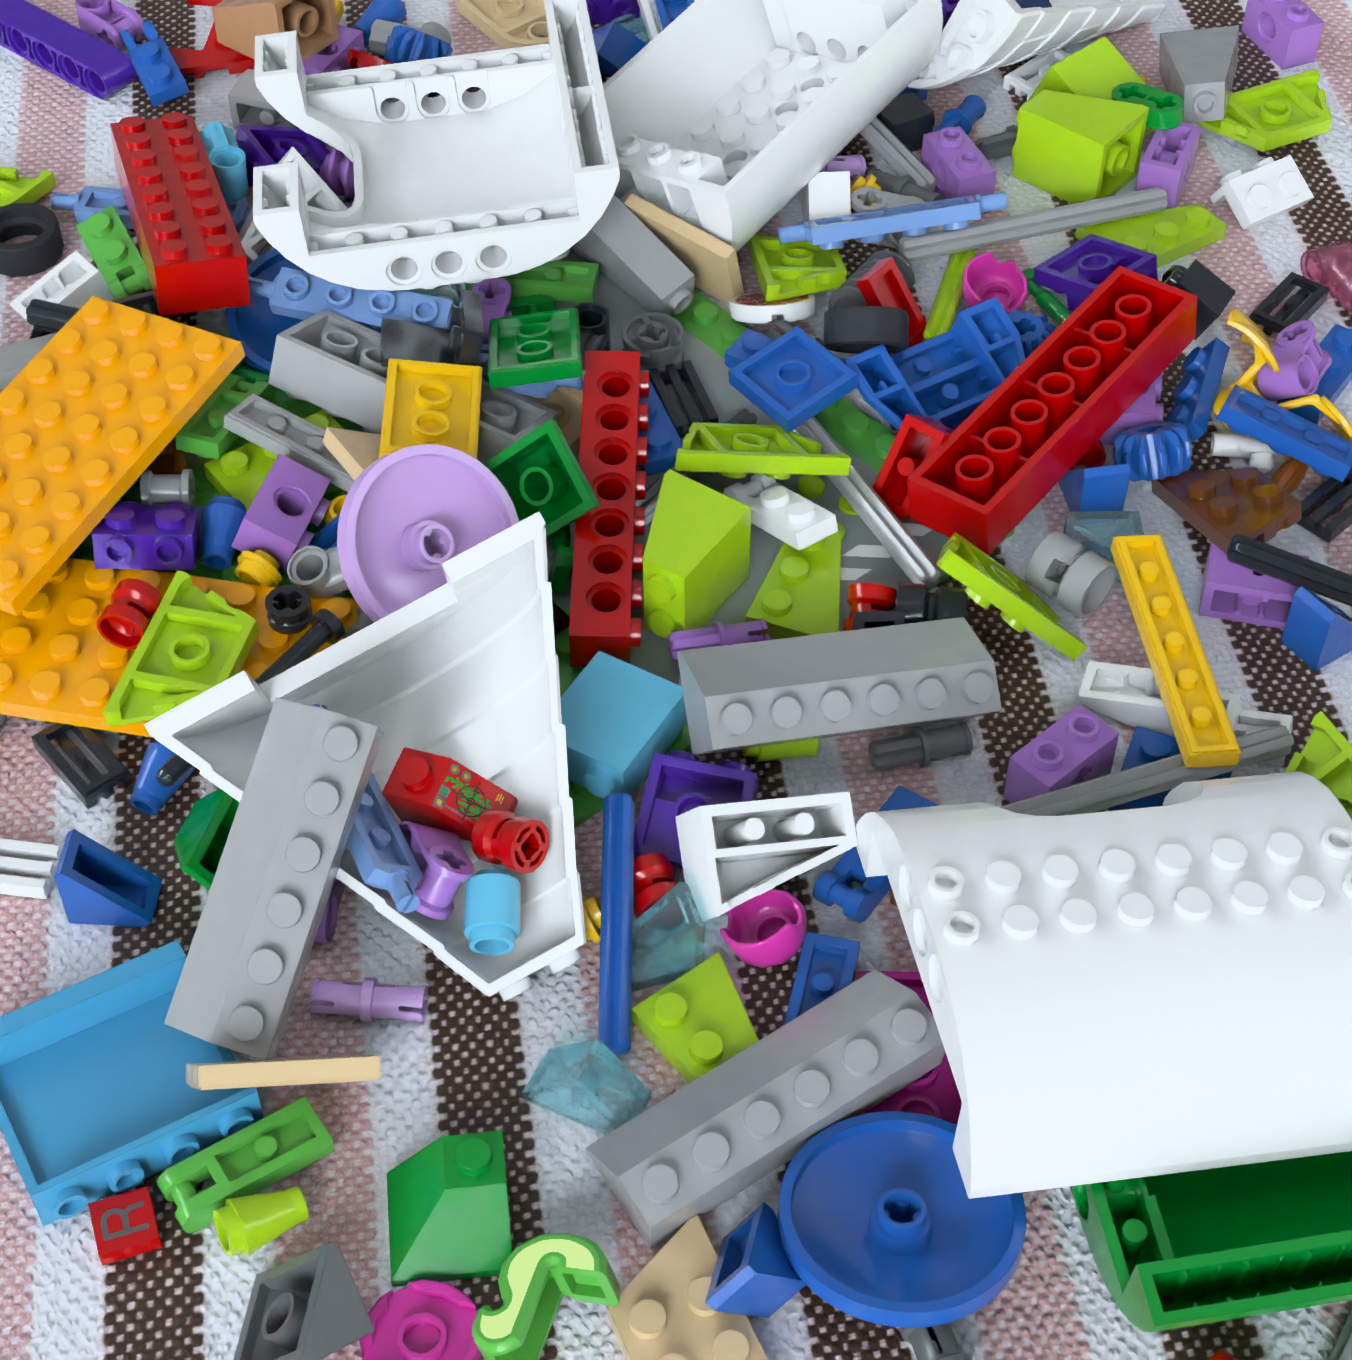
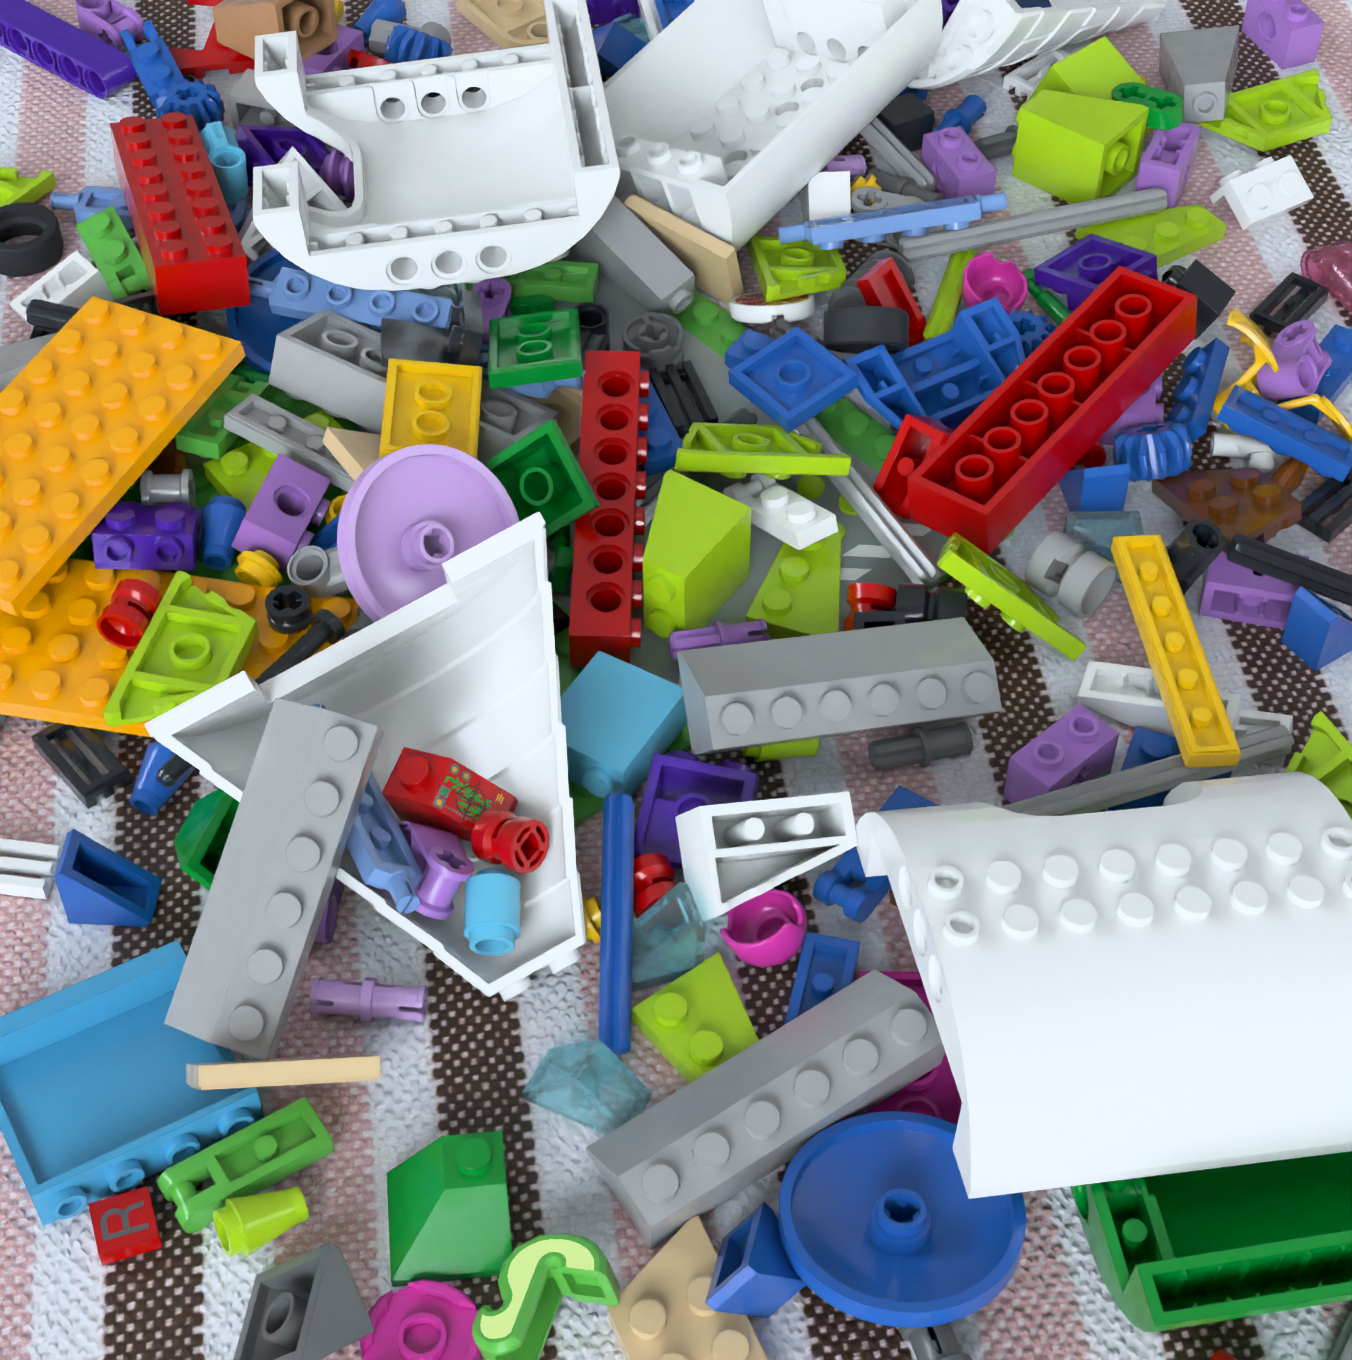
(192, 99): none -> blue gear
(1194, 551): none -> black piece

